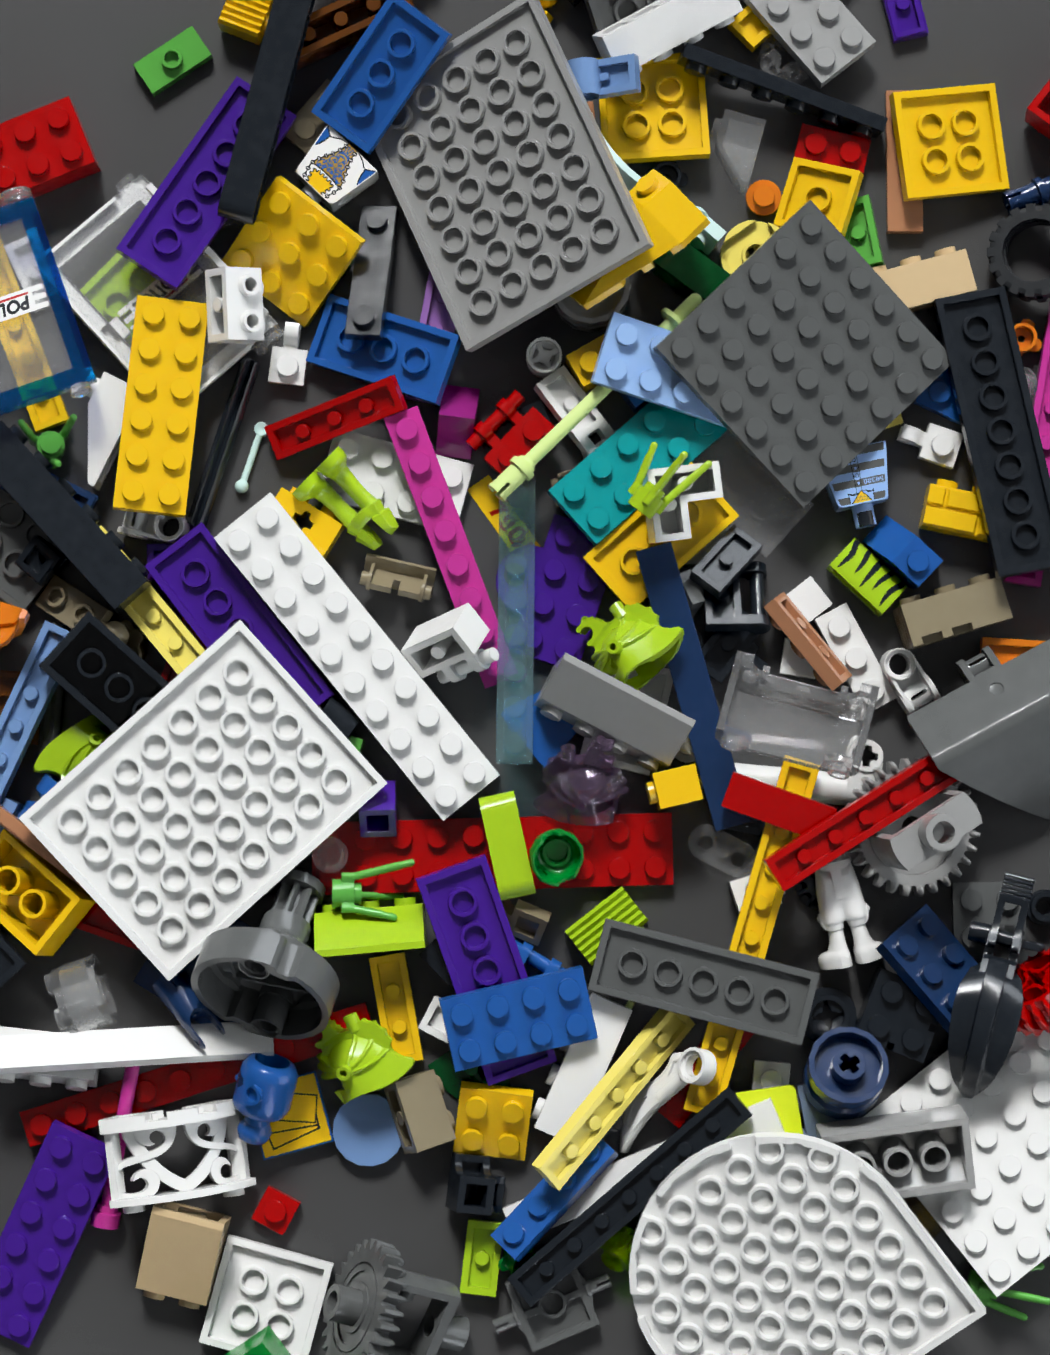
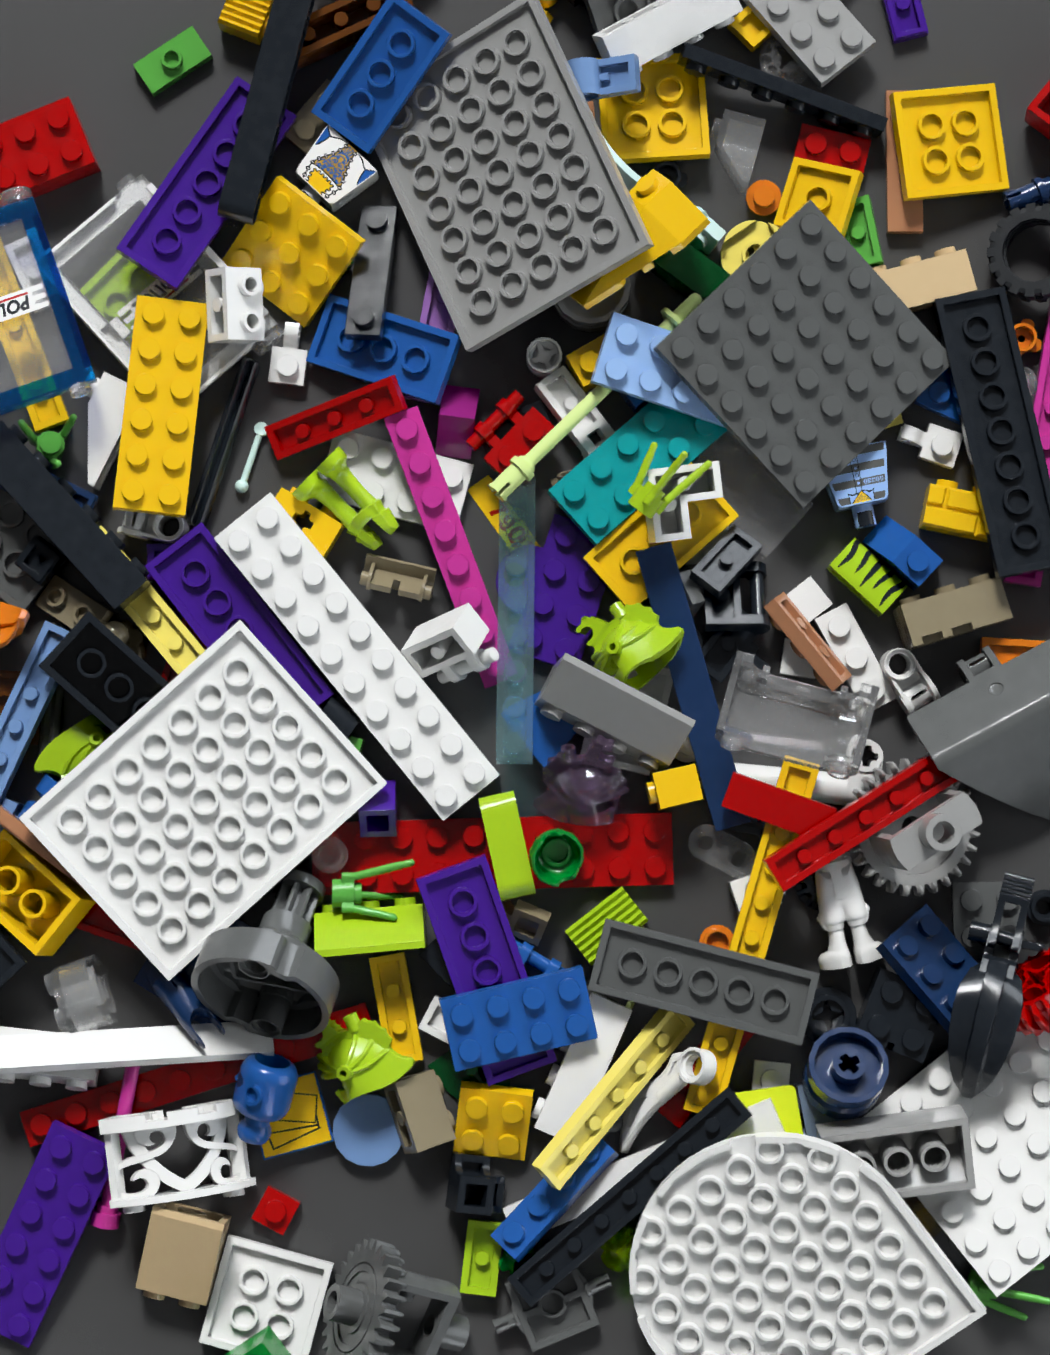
(716, 936): none -> orange plate

